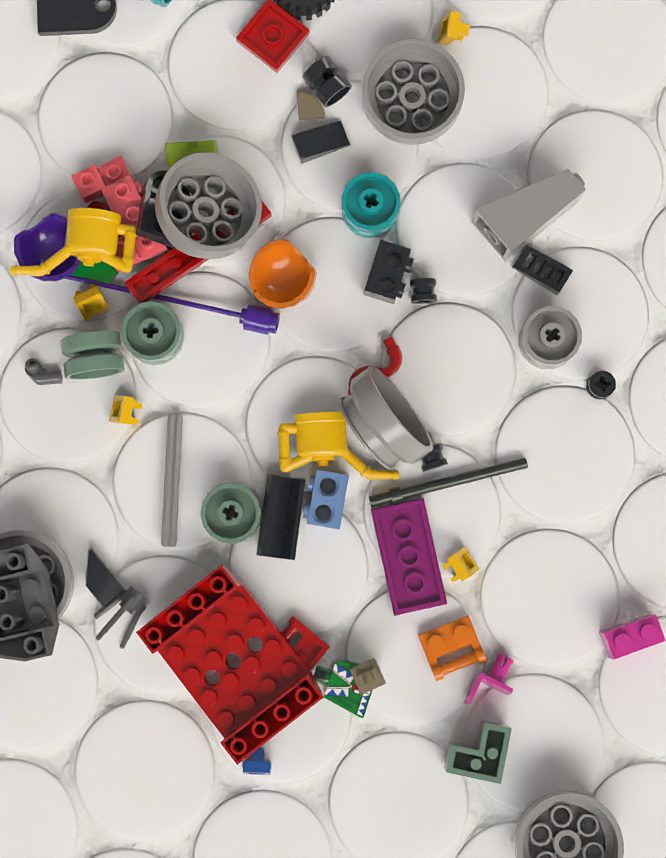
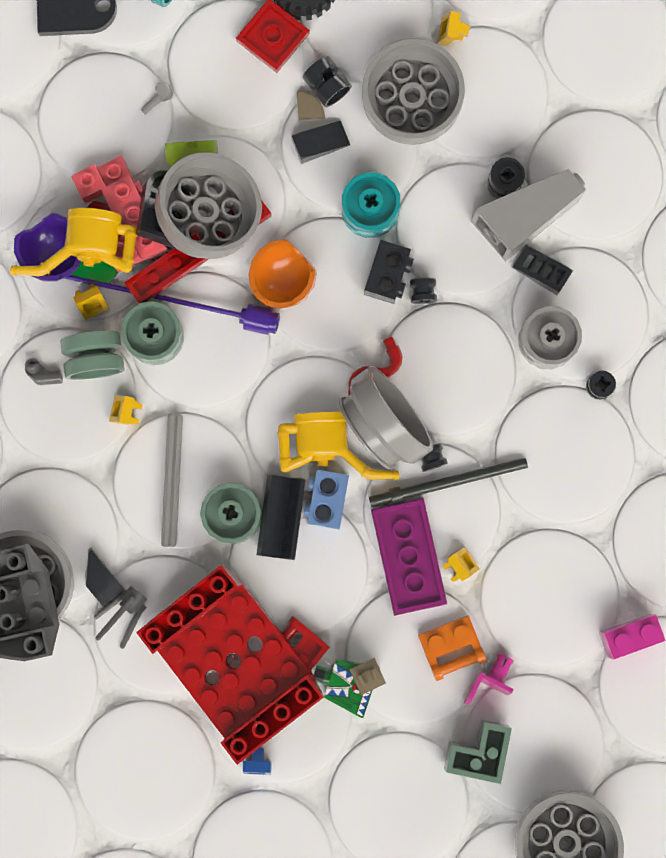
(164, 94): none -> light grey hand
(505, 177): none -> black wheel

